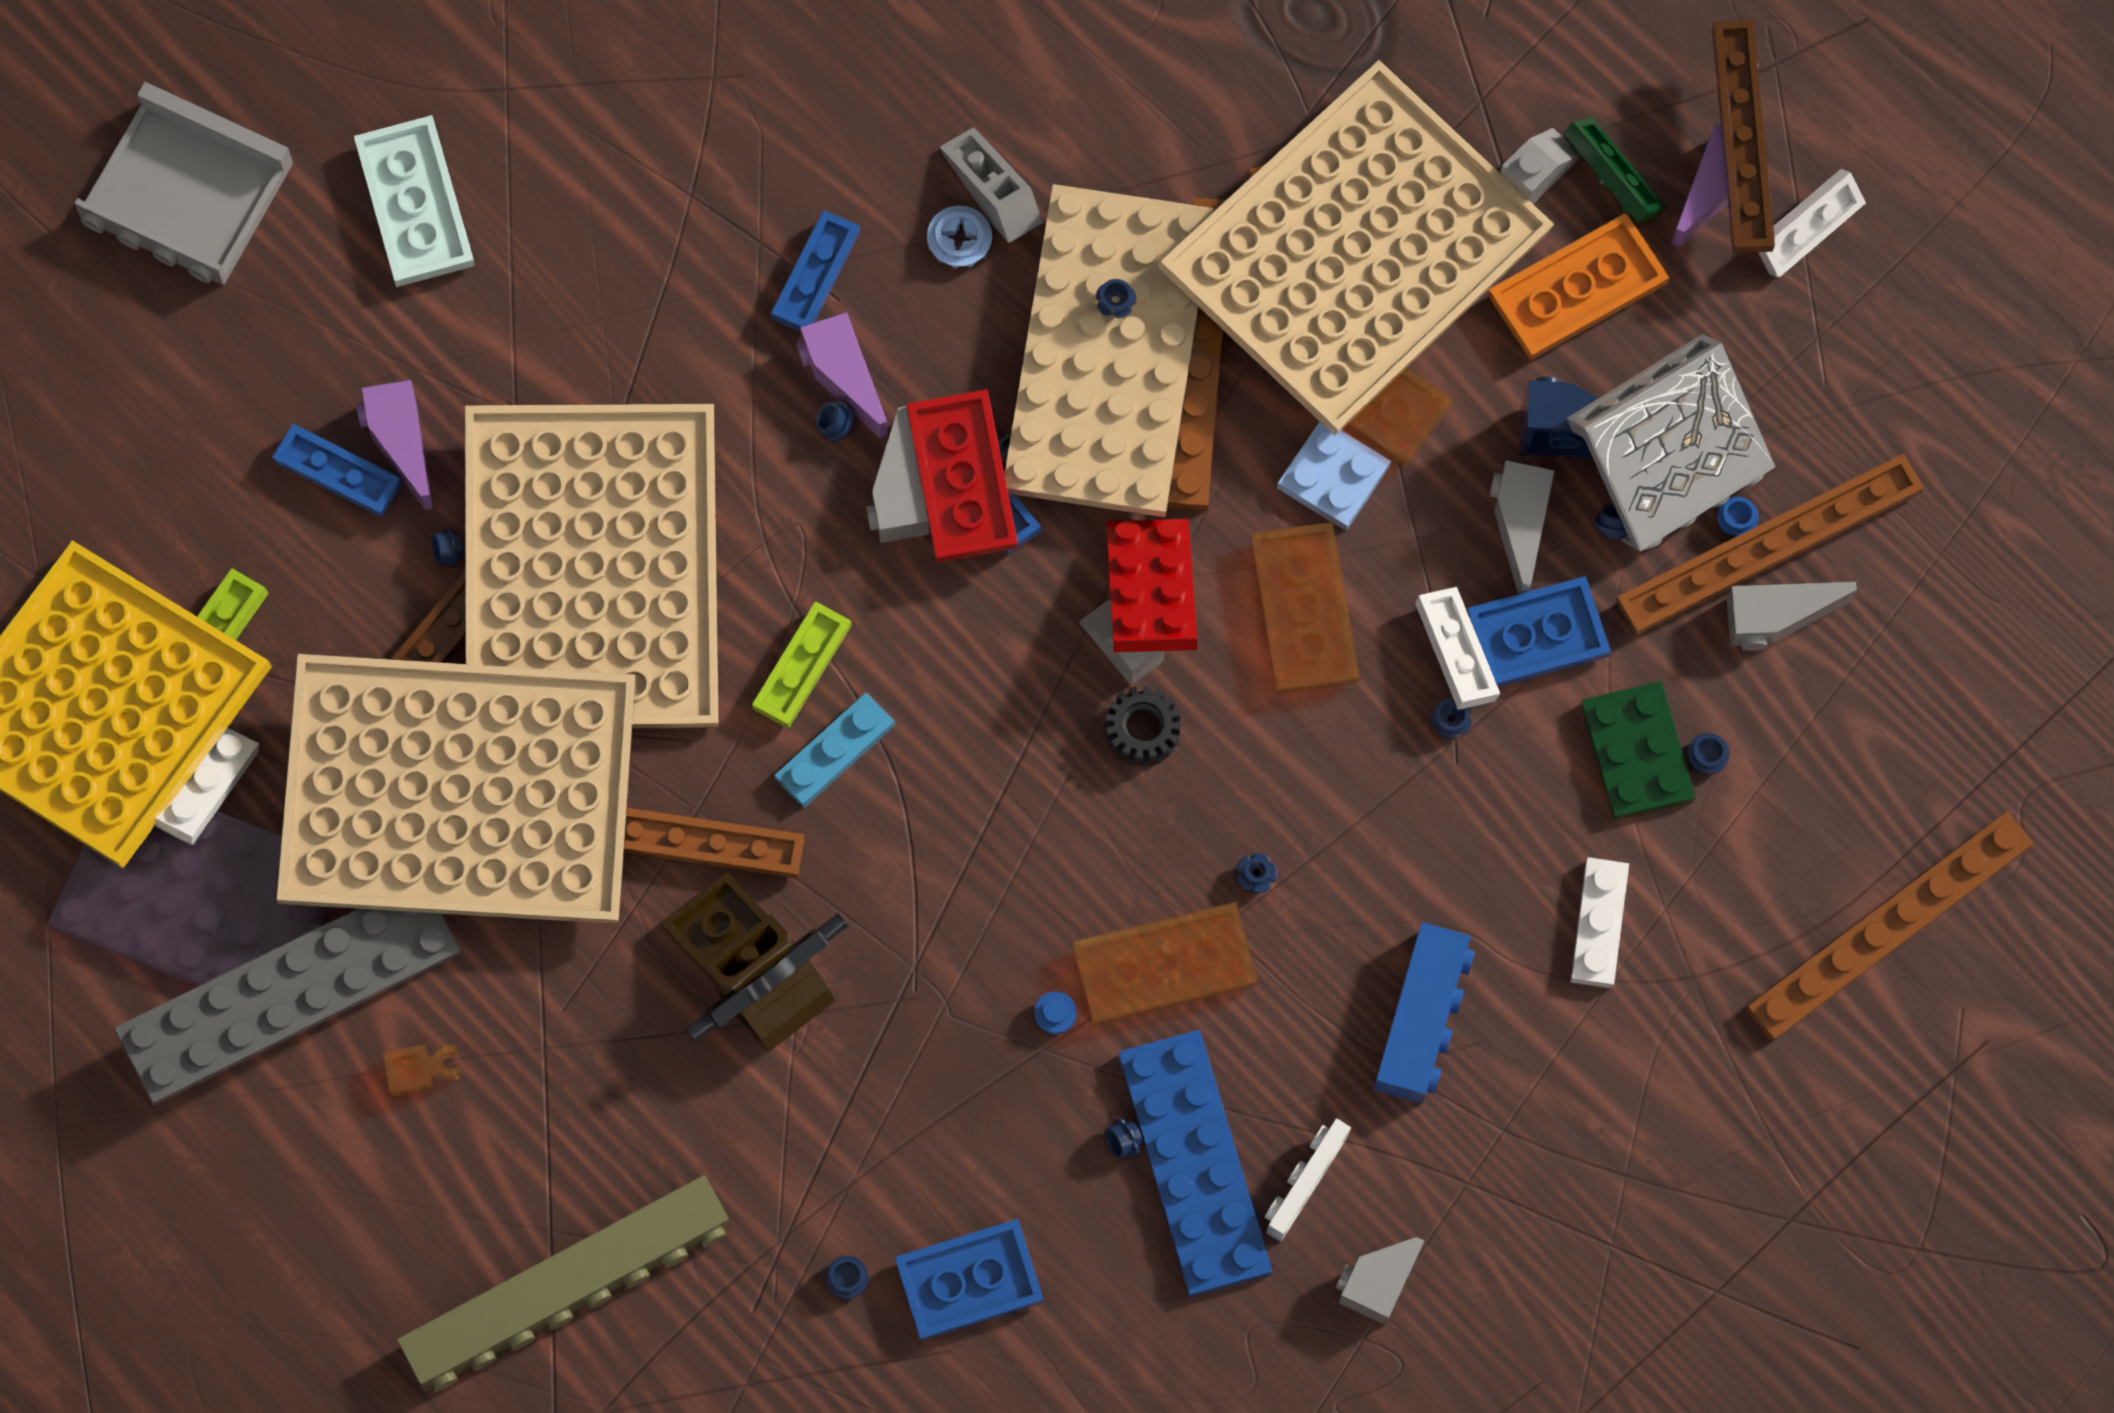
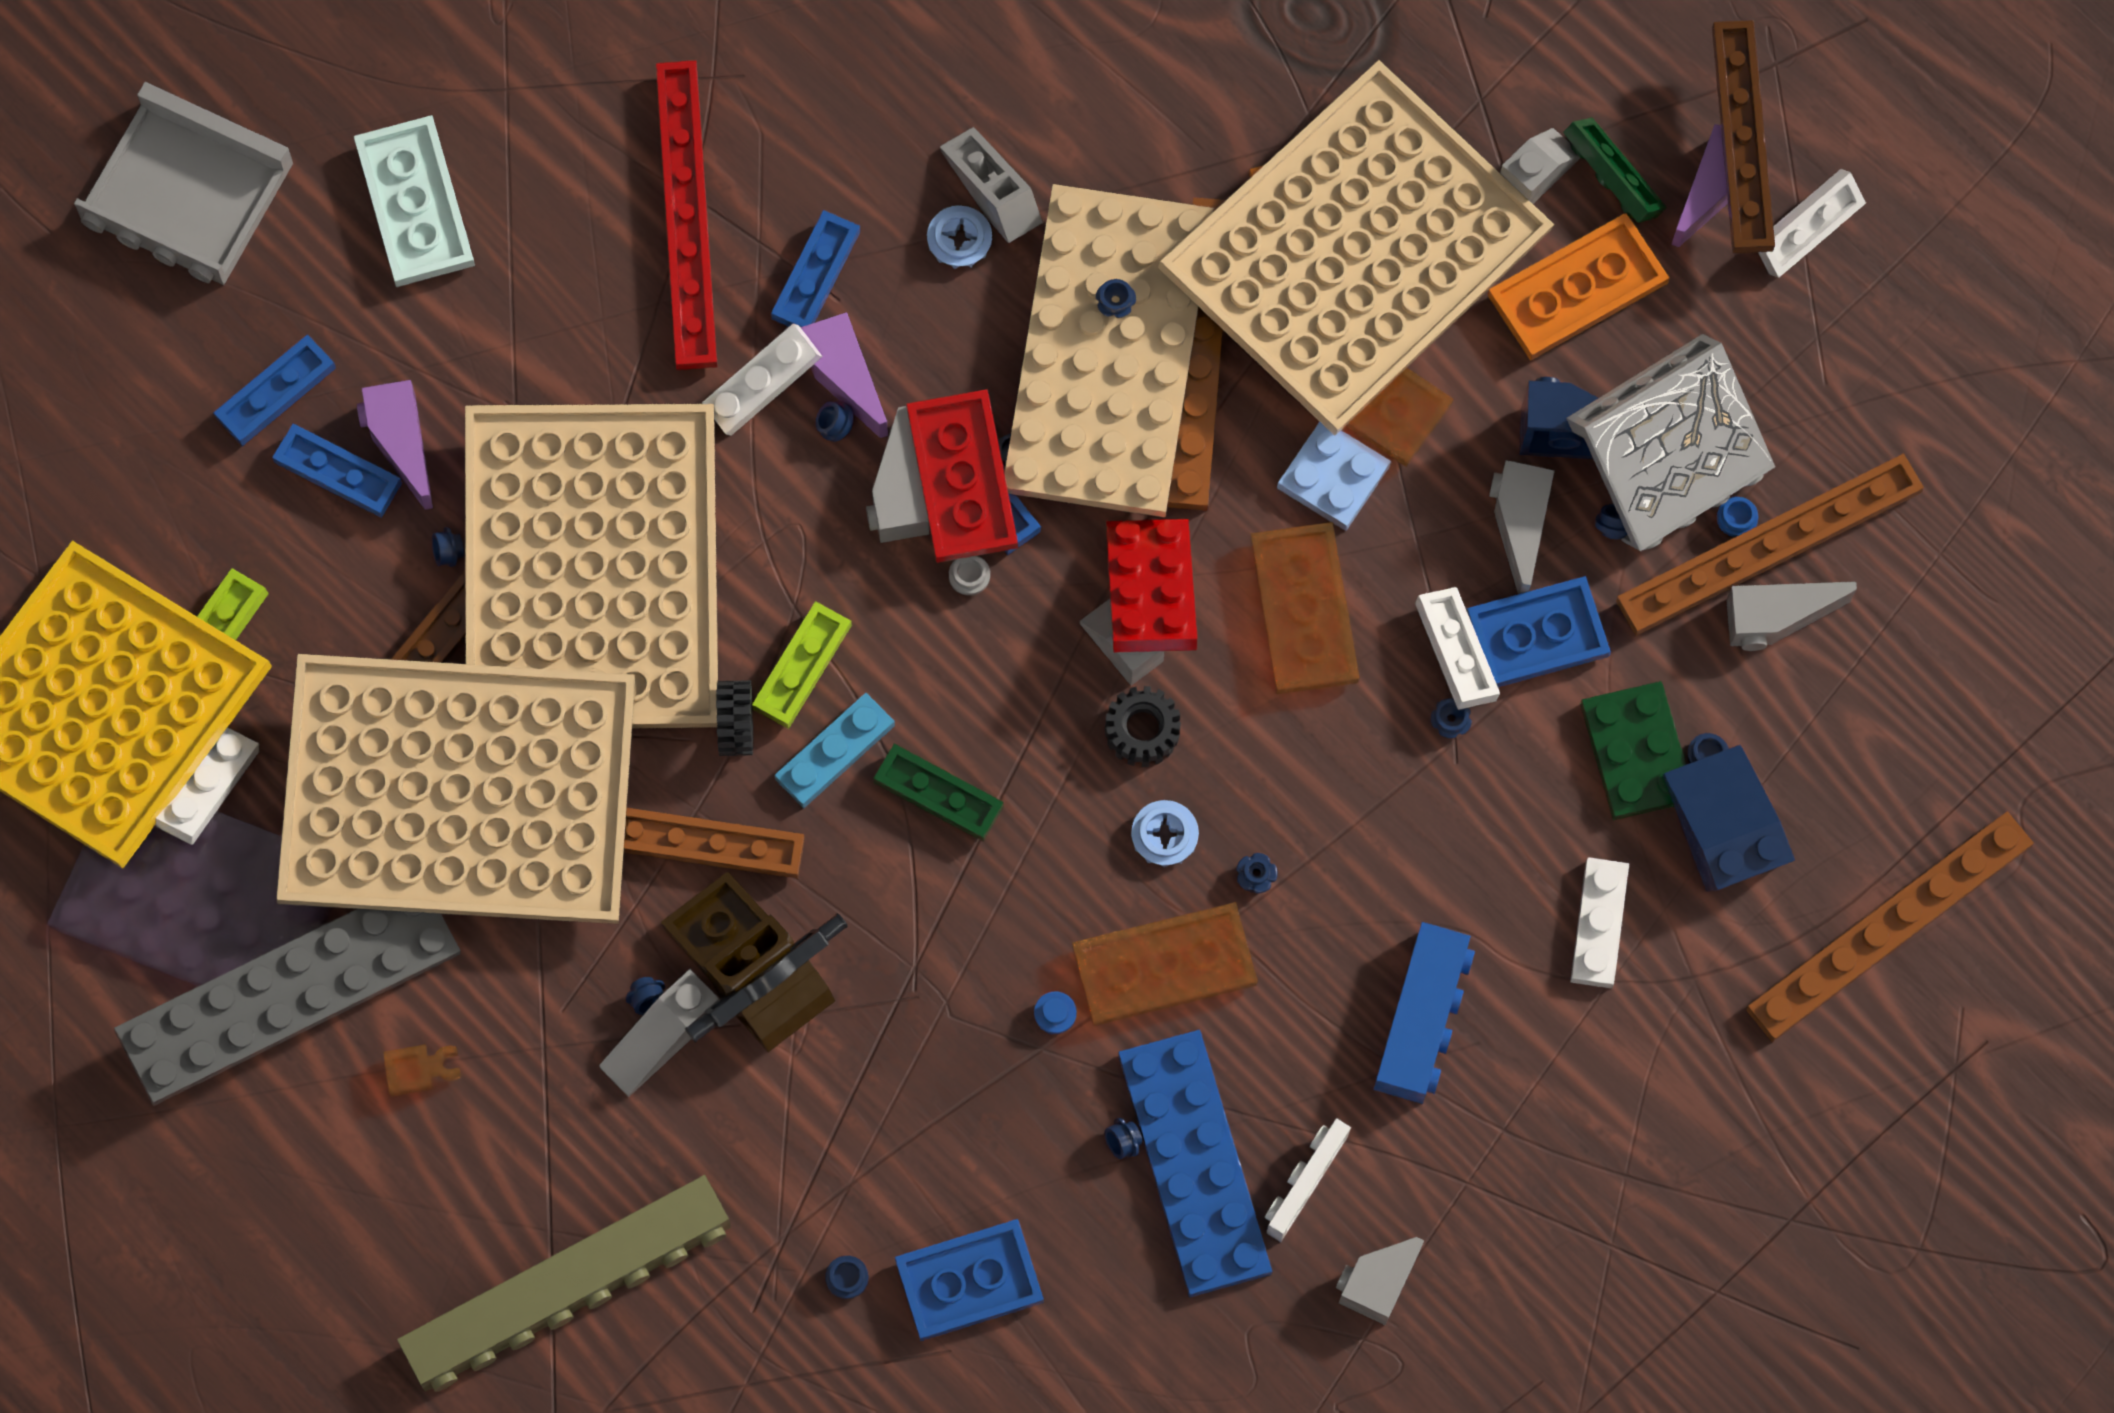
(274, 390): none -> blue plate
(644, 994): none -> dark blue plate
(658, 1033): none -> light grey slope
(686, 215): none -> red plate
(734, 718): none -> black tyre
(763, 379): none -> white plate
(938, 792): none -> dark green plate
(969, 575): none -> light grey plate
(1179, 821): none -> light blue gear
(1727, 819): none -> dark blue slope

